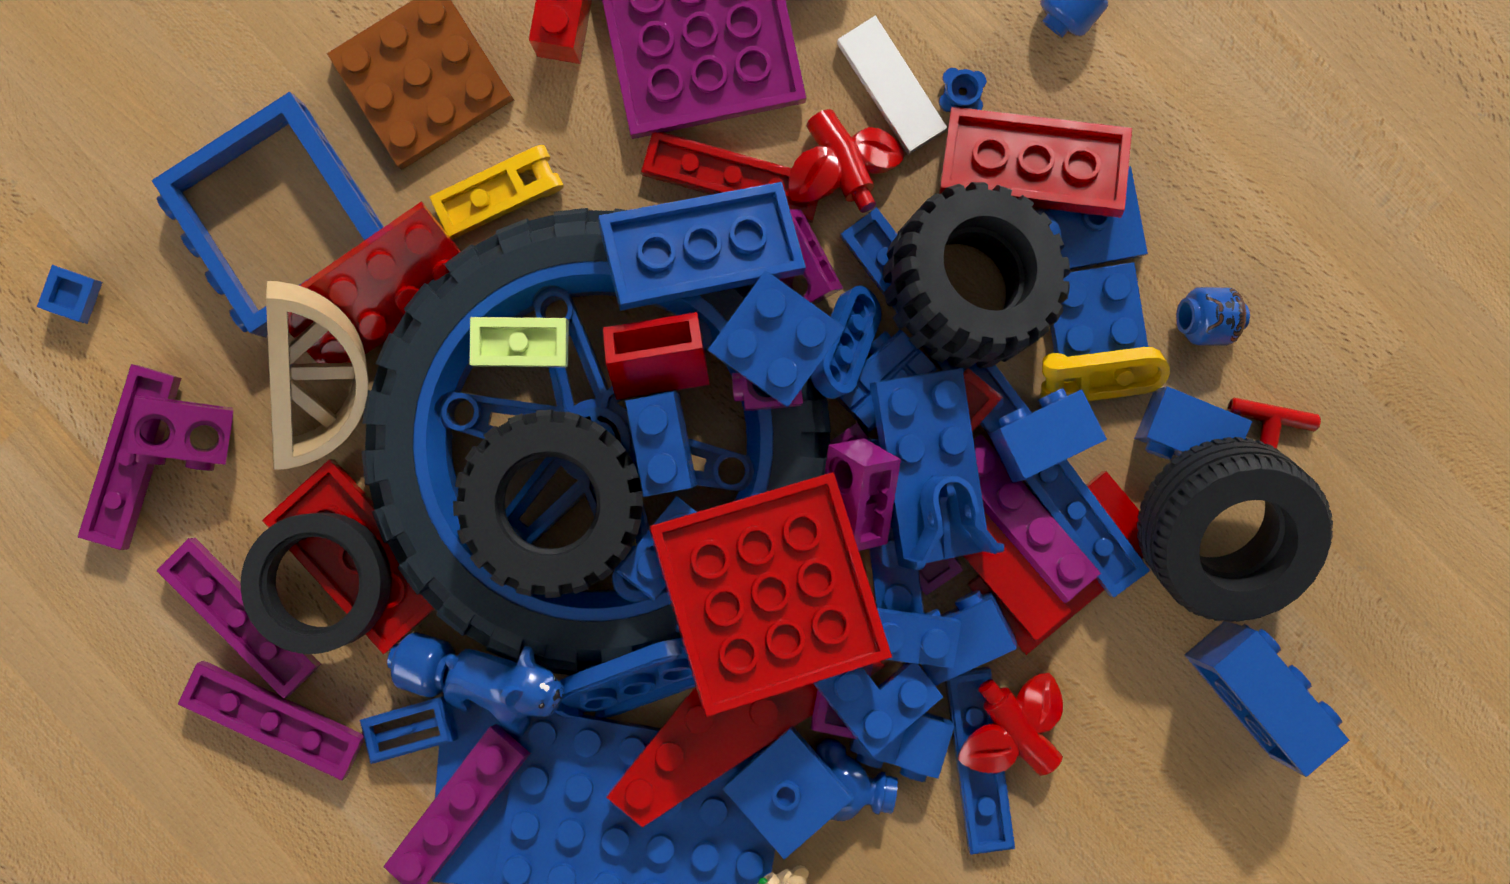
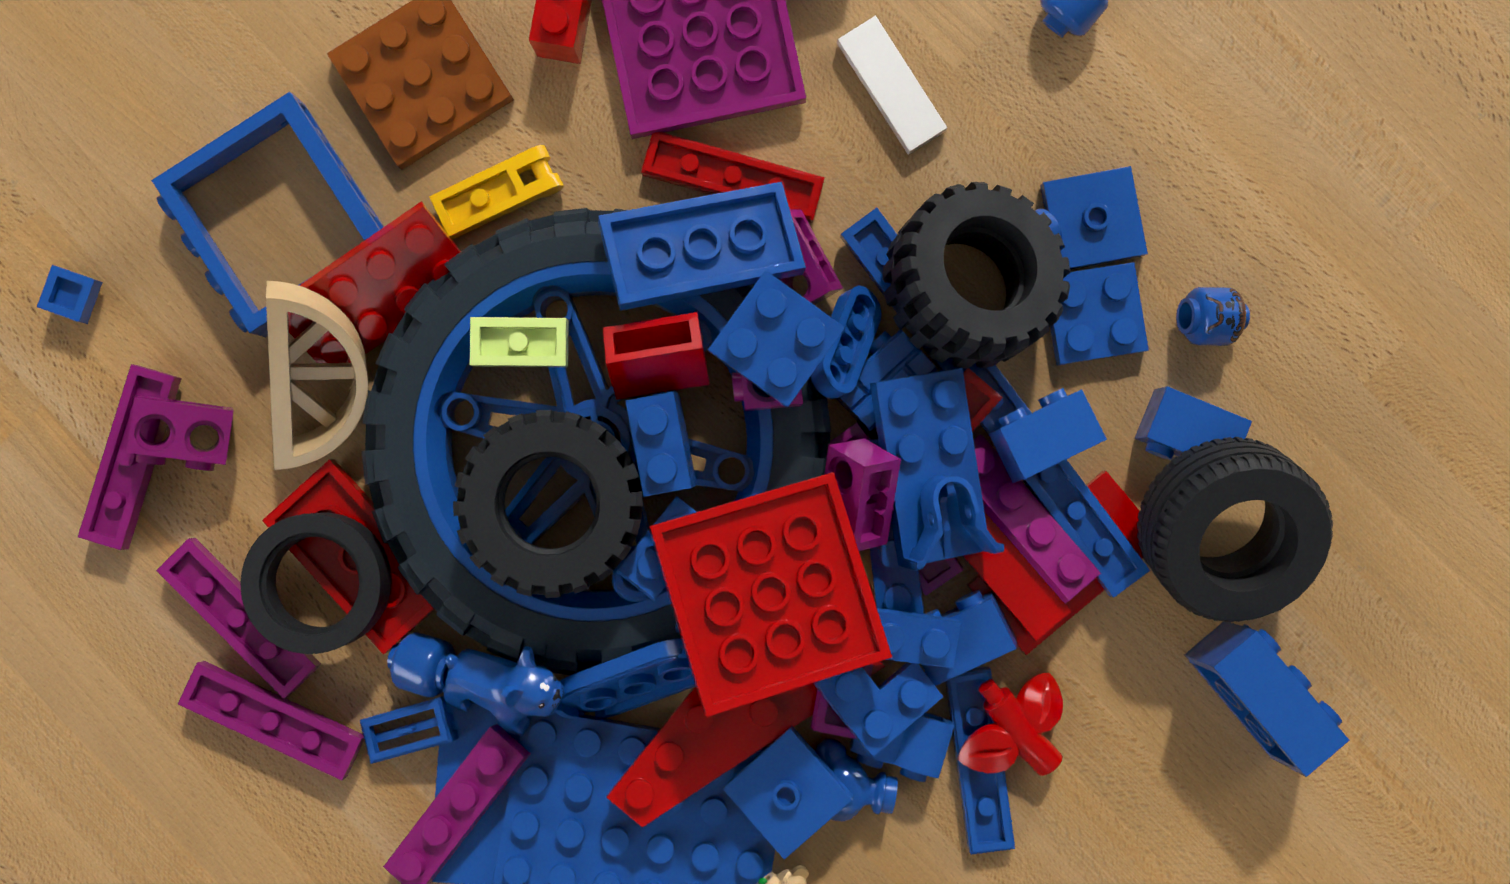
(842, 162): red plant -> none
(956, 79): blue plate -> none
(1042, 158): plate -> none
(1106, 373): yellow plate -> none
(1273, 418): red piece -> none

